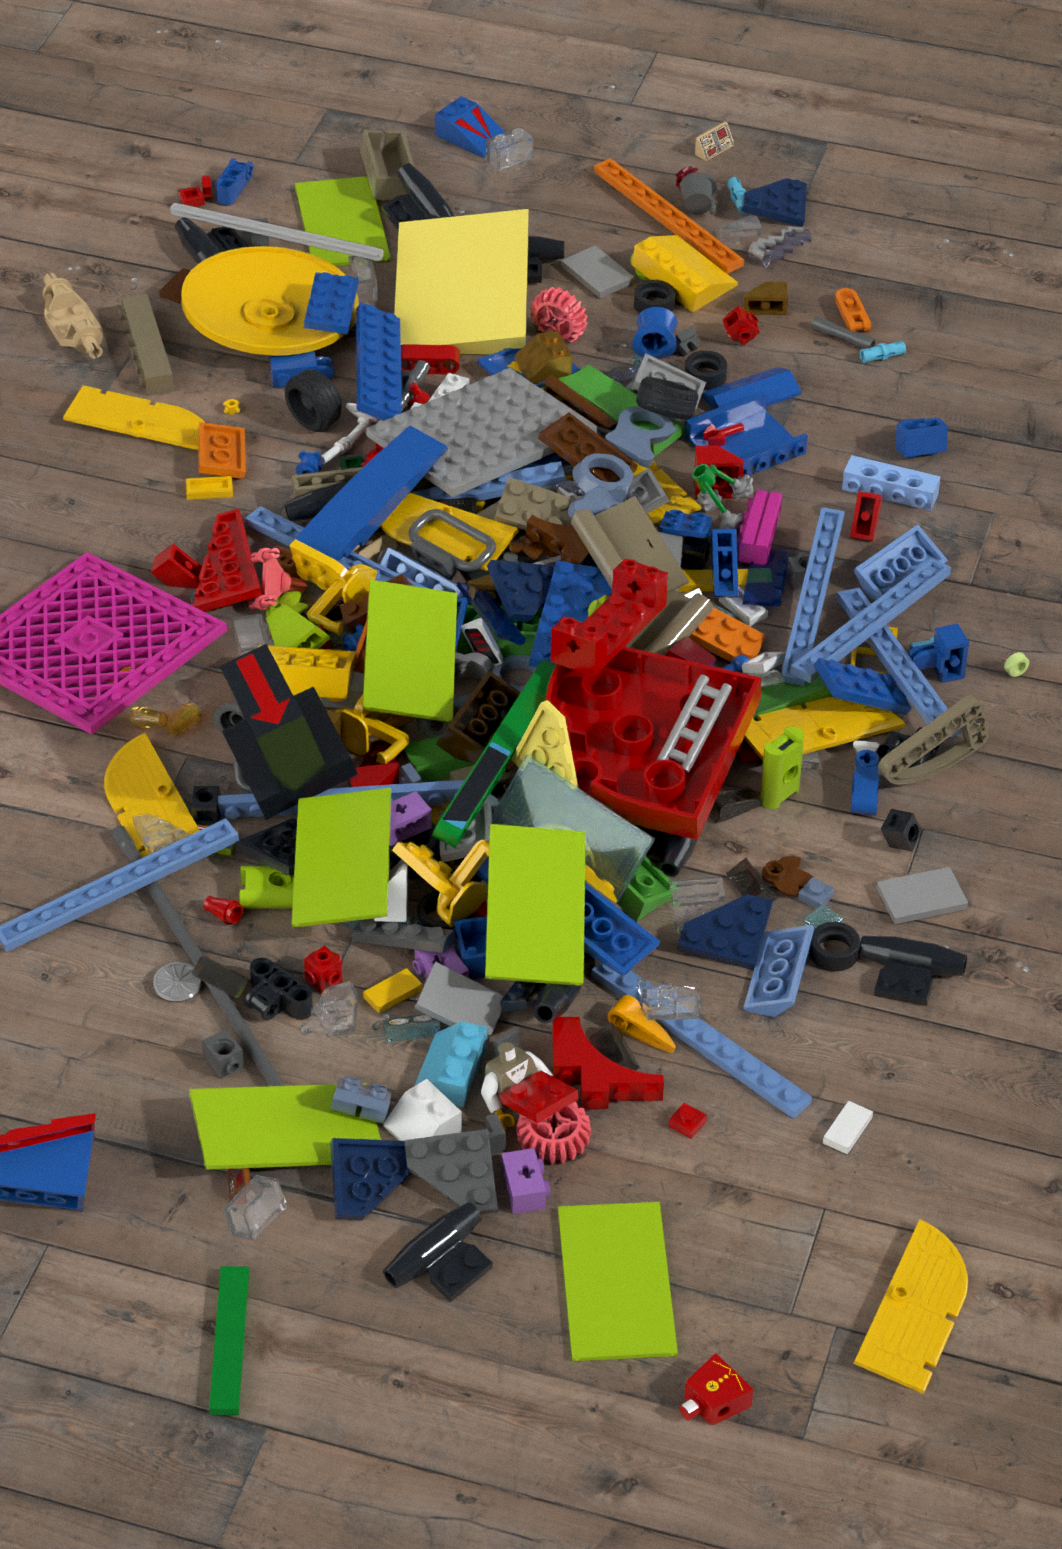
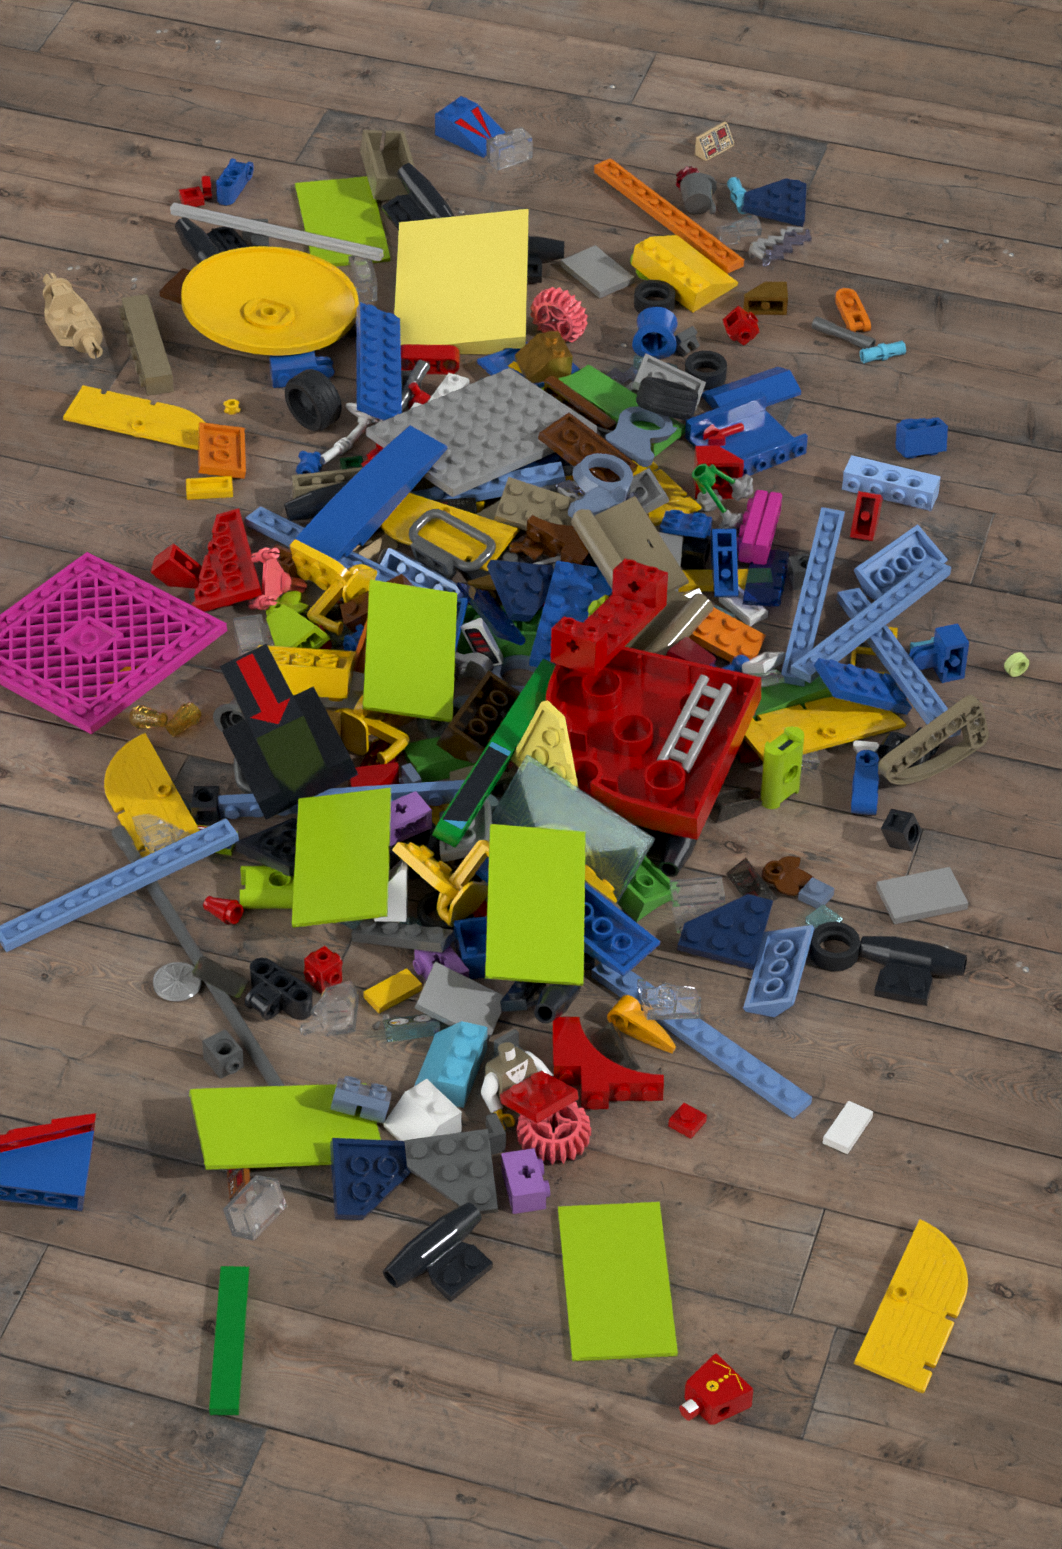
(331, 303): blue plate -> none

